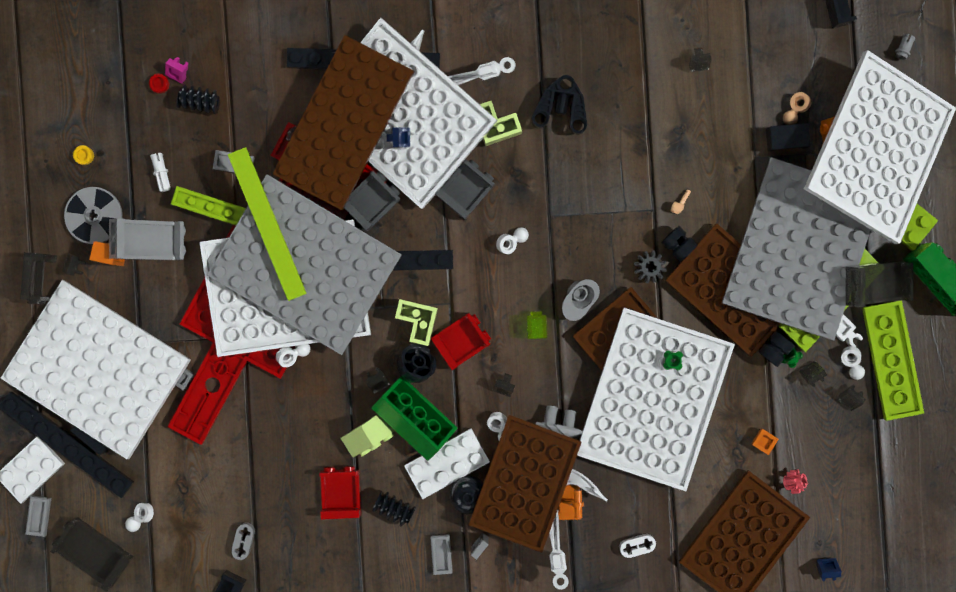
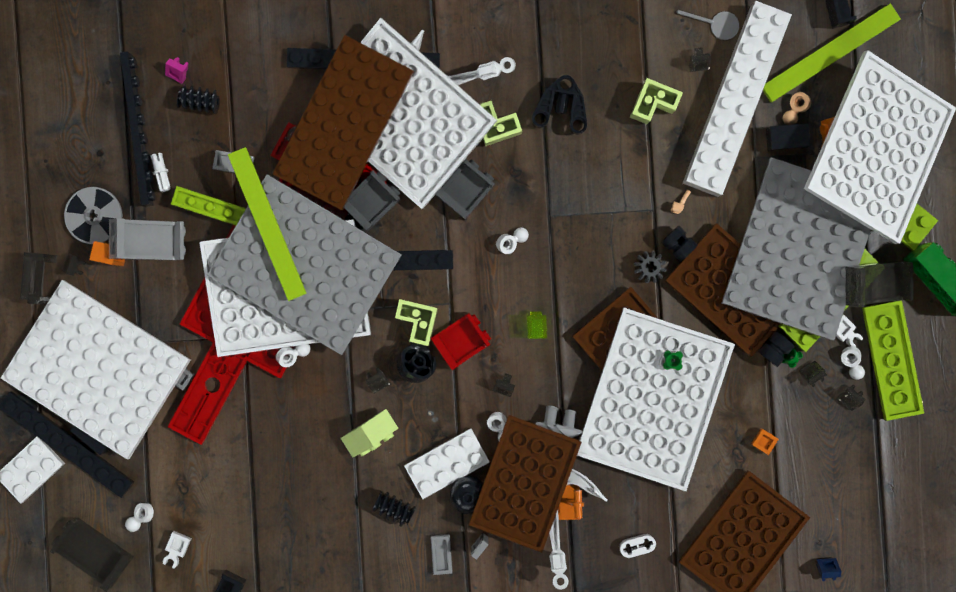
(38, 516): light grey tile -> none
(83, 155): yellow tile -> none
(137, 121): none -> black plate
(159, 83): red tile -> none
(177, 547): none -> white plate
(238, 540): light grey beam -> none
(340, 493): red panel -> none
(400, 137): dark blue tile -> none
(414, 418): green brick -> none
(579, 299): light grey piece -> none
(654, 96): none -> yellowish green brick
(723, 25): none -> light grey piece
(737, 98): none -> white brick
(795, 481): coral gear -> none
(831, 52): none -> lime tile
(903, 51): light grey pin -> none

